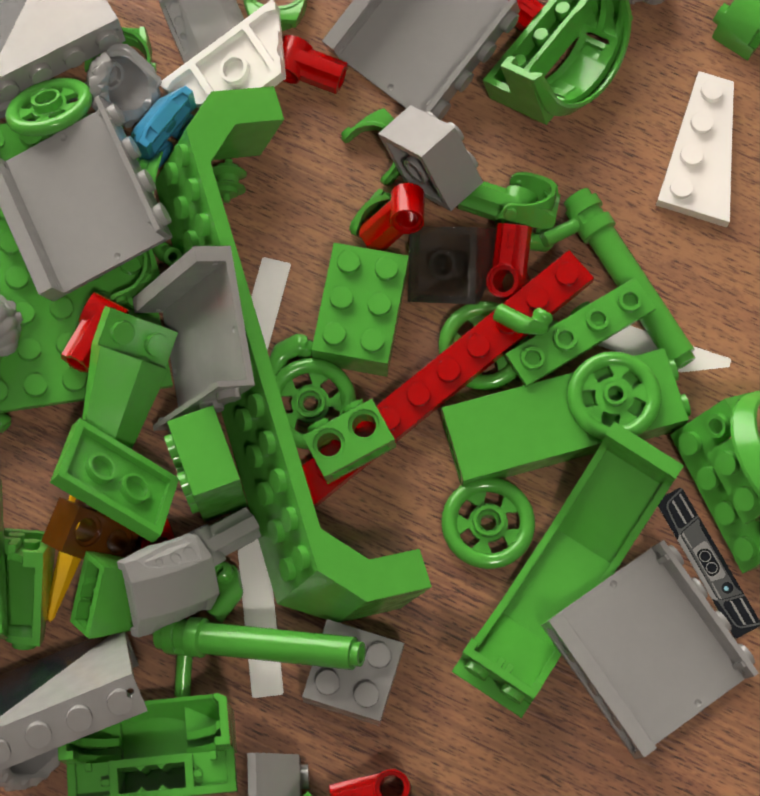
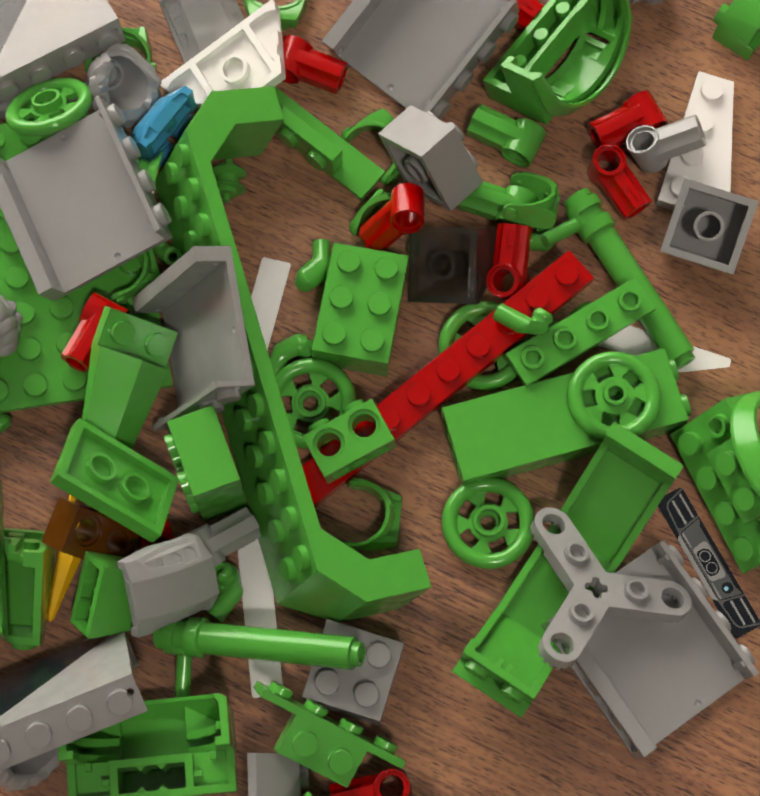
(316, 269): none -> bright green arm
(321, 742): none -> bright green bracket
(326, 149): none -> bright green bracket
(389, 531): none -> bright green helmet
(514, 138): none -> bright green piece
(581, 611): none -> light grey piece
(620, 184): none -> red piece
(634, 112): none -> red piece
(655, 147): none -> light grey piece
(709, 226): none -> light grey brick

